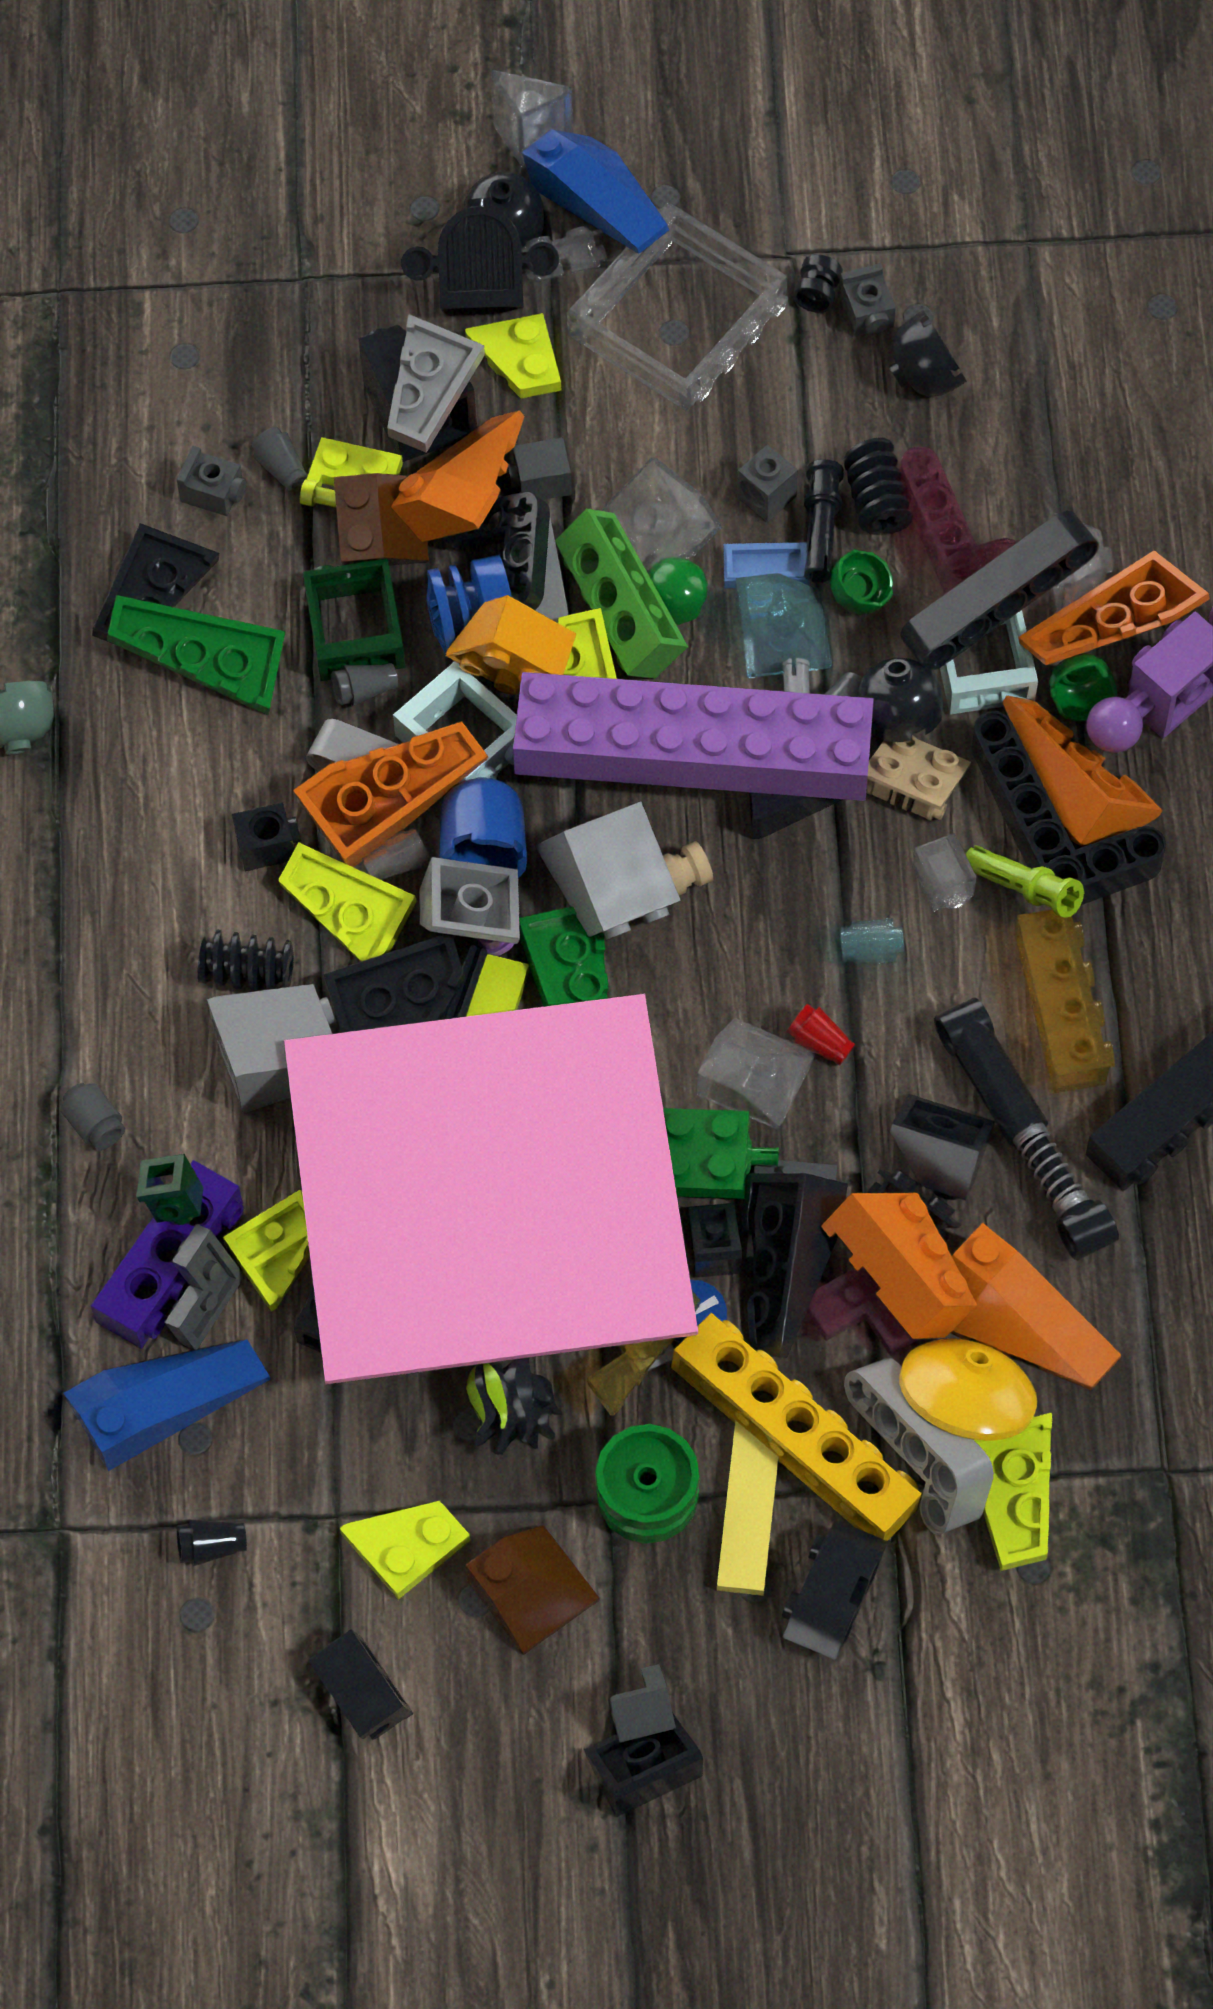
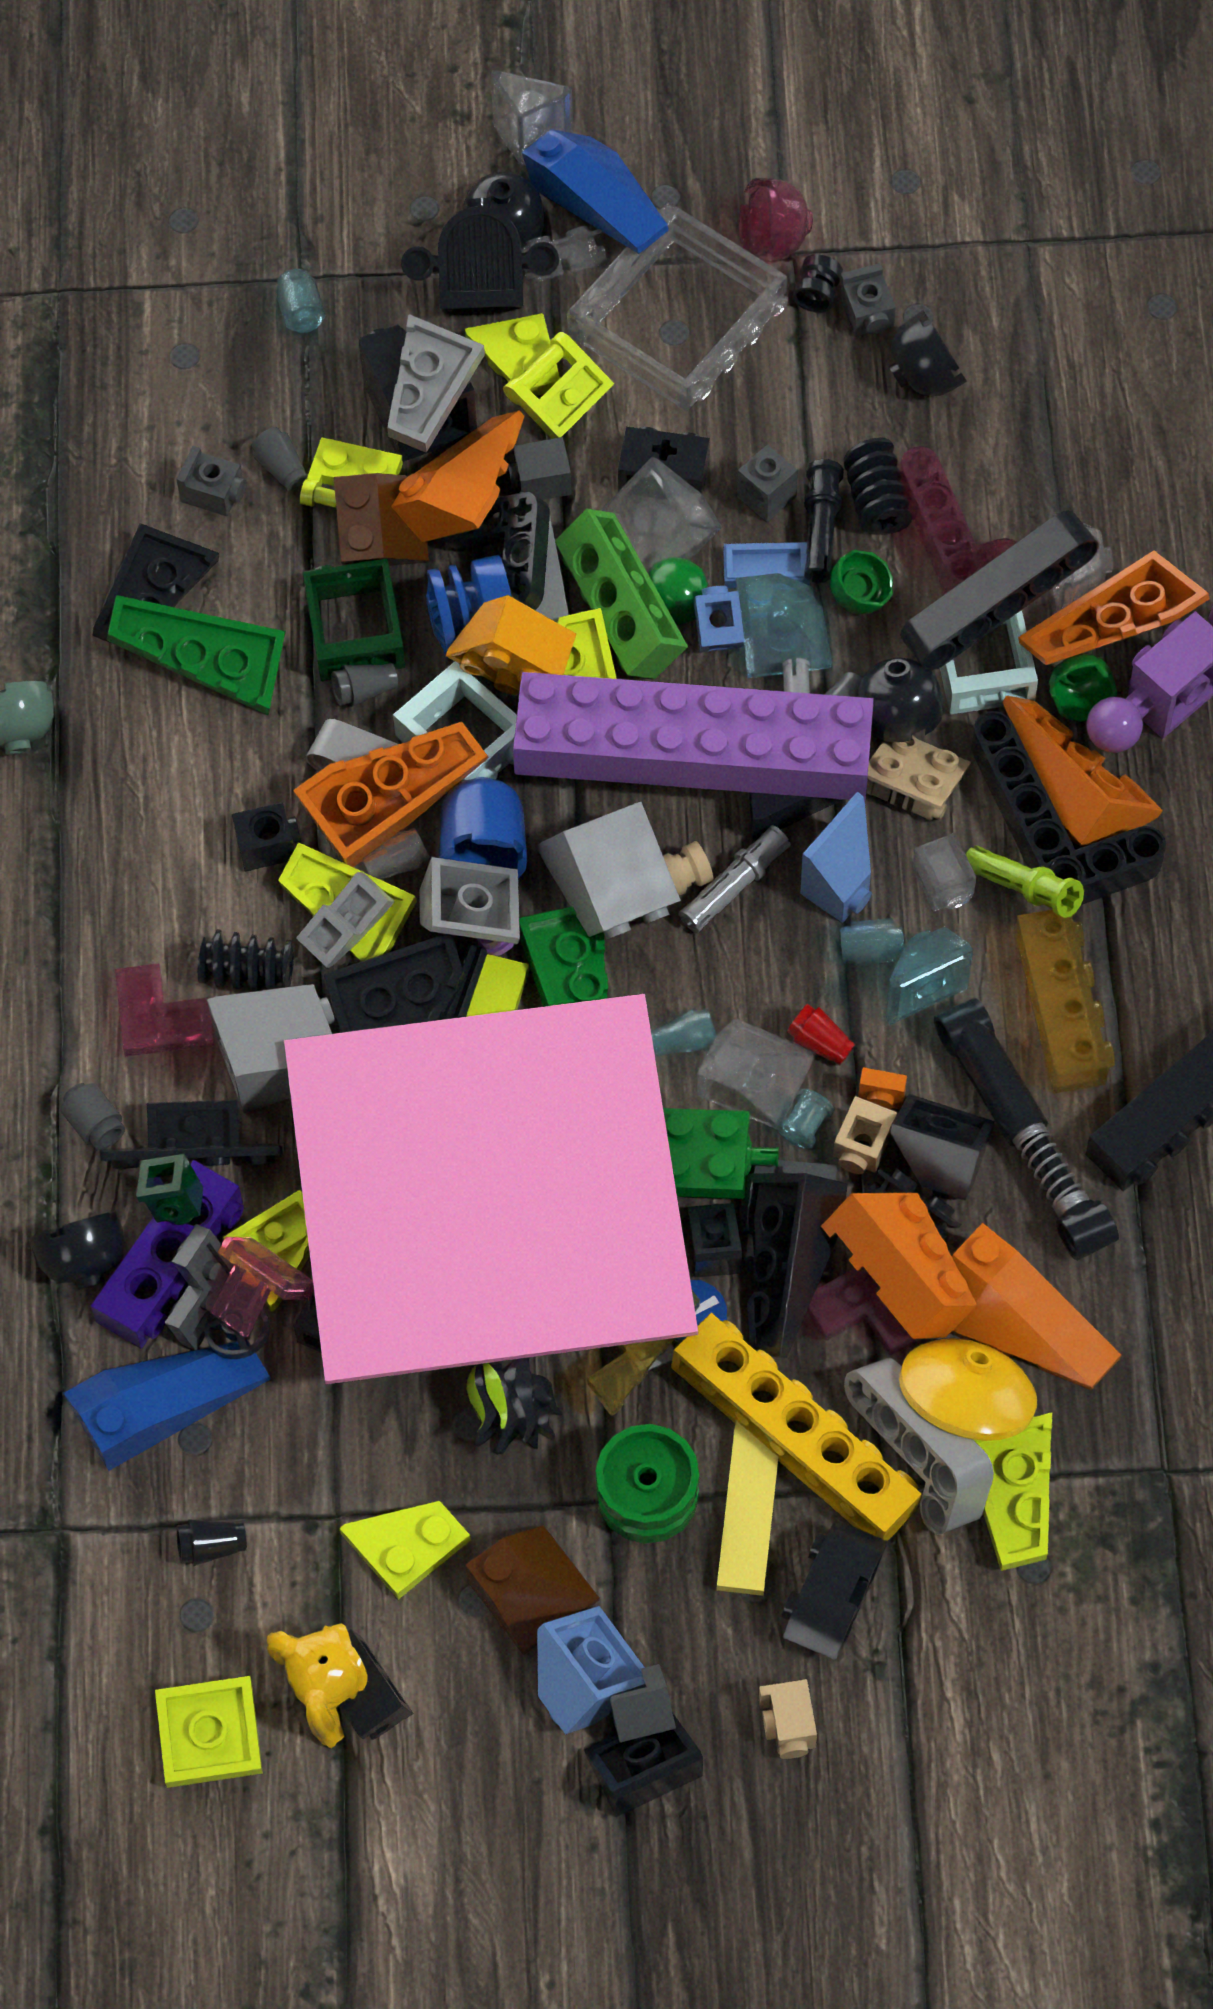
(80, 1250): none -> black cylinder
(152, 1024): none -> clear pink plate
(195, 1129): none -> black bracket
(208, 1731): none -> neon yellow plate
(246, 1290): none -> clear pink piece
(299, 301): none -> clear light blue brick
(321, 1685): none -> yellow hair
(346, 921): none -> light grey slope
(569, 396): none -> neon yellow plate
(582, 1667): none -> medium blue slope
(682, 453): none -> black brick
(685, 1033): none -> clear light blue cone
(729, 635): none -> medium blue brick
(746, 867): none -> light grey pin
(774, 219): none -> clear pink cylinder
(789, 1717): none -> tan brick
(805, 1118): none -> clear light blue bush
(838, 863): none -> medium blue slope
(863, 1123): none -> tan brick
(882, 1088): none -> orange plate
(927, 972): none -> clear light blue slope

